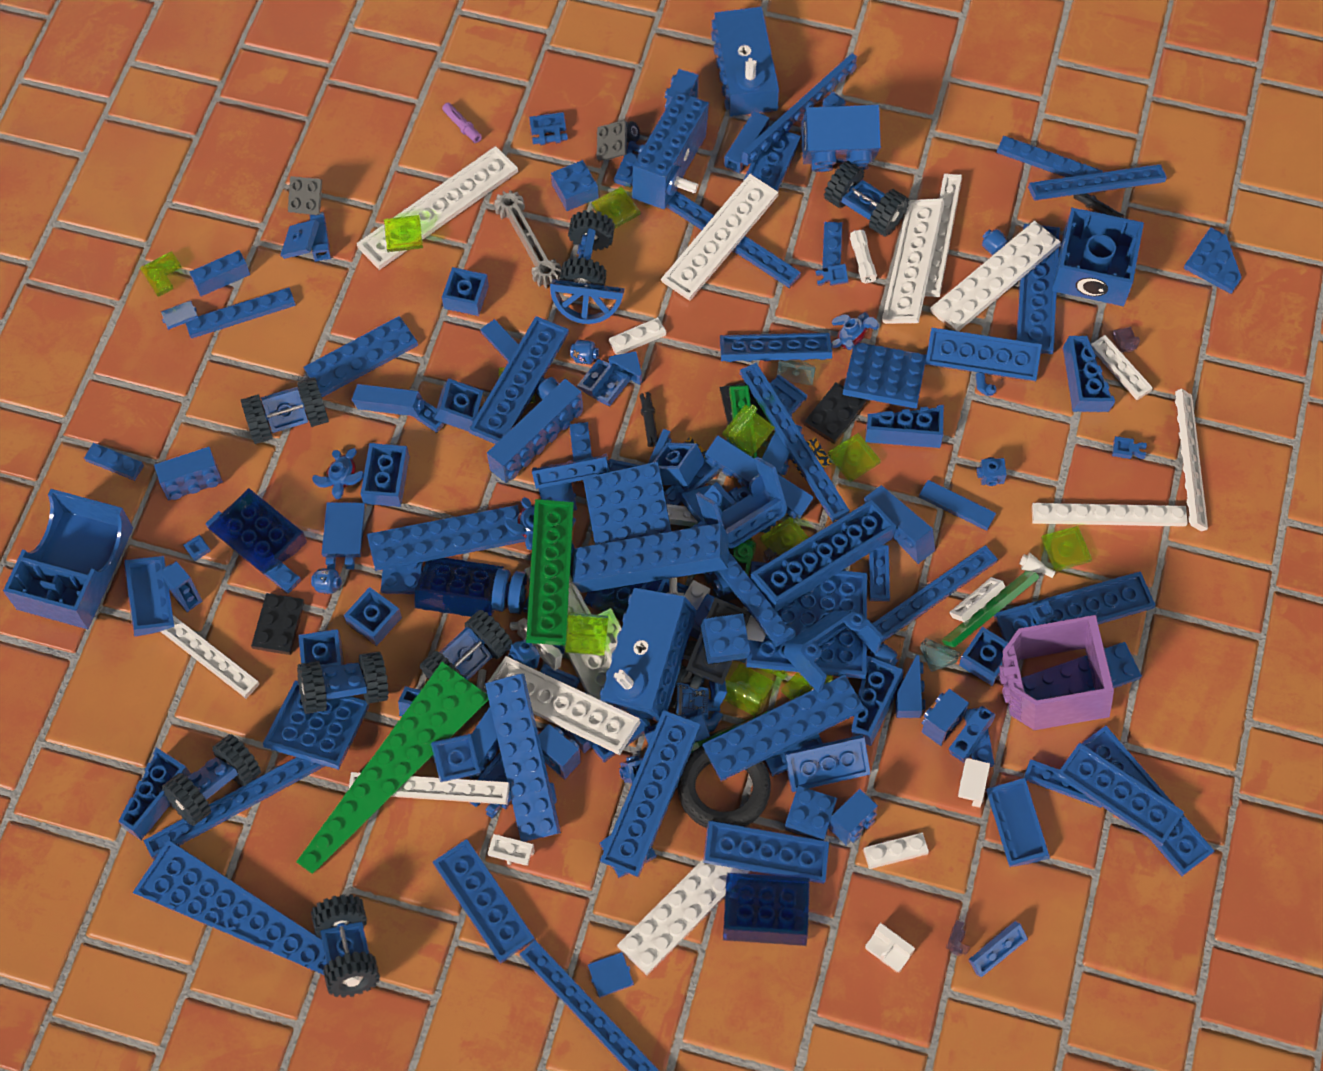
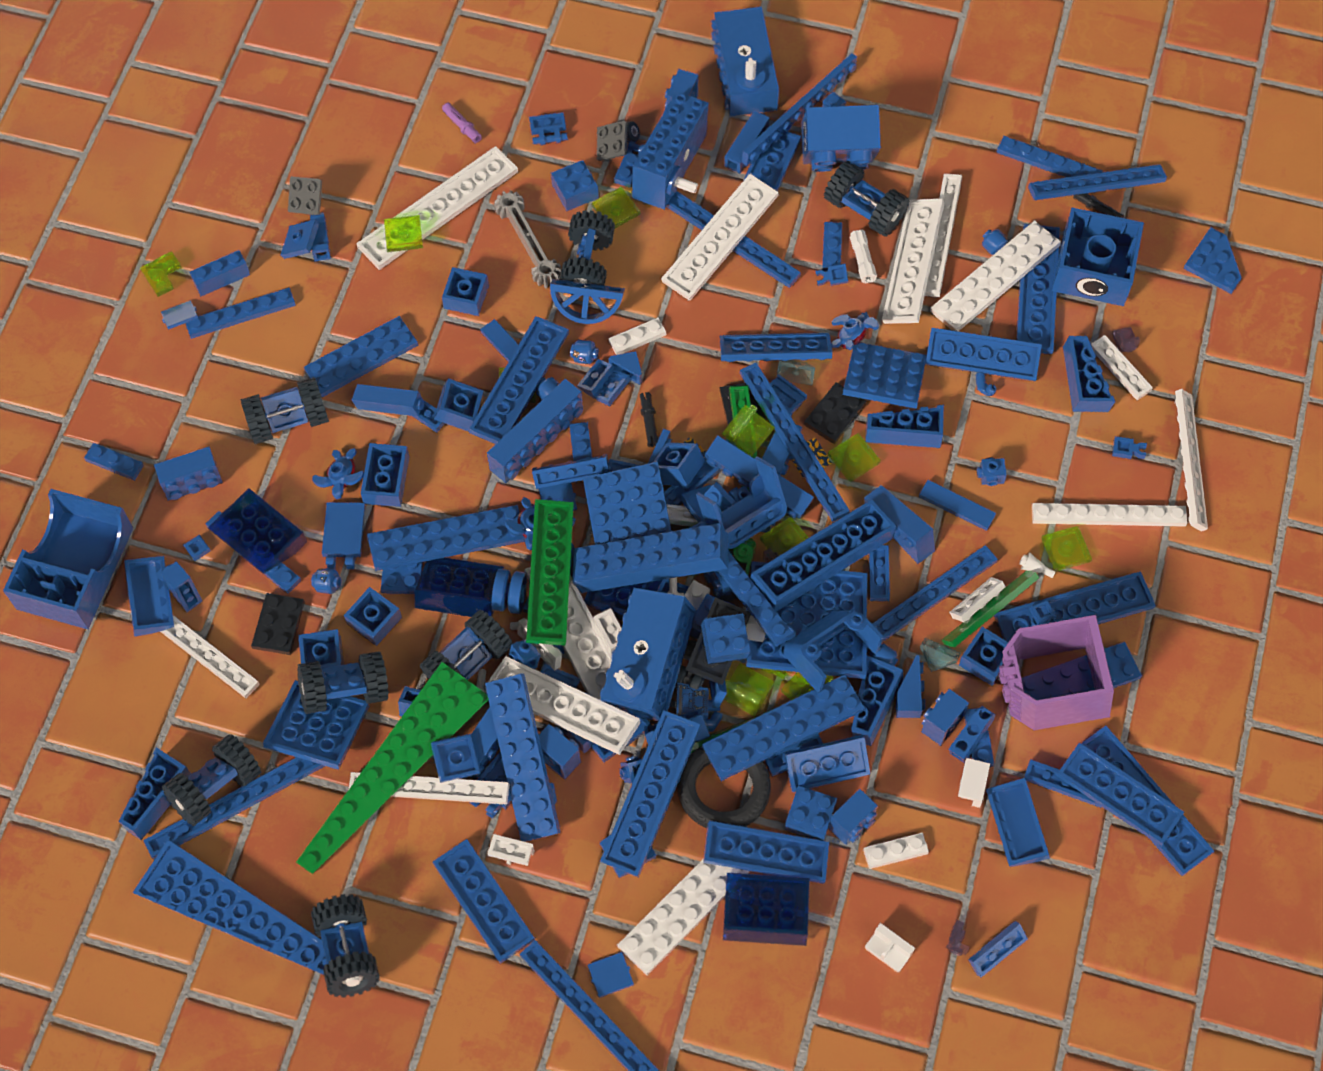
(586, 633): clear neon green plate -> none

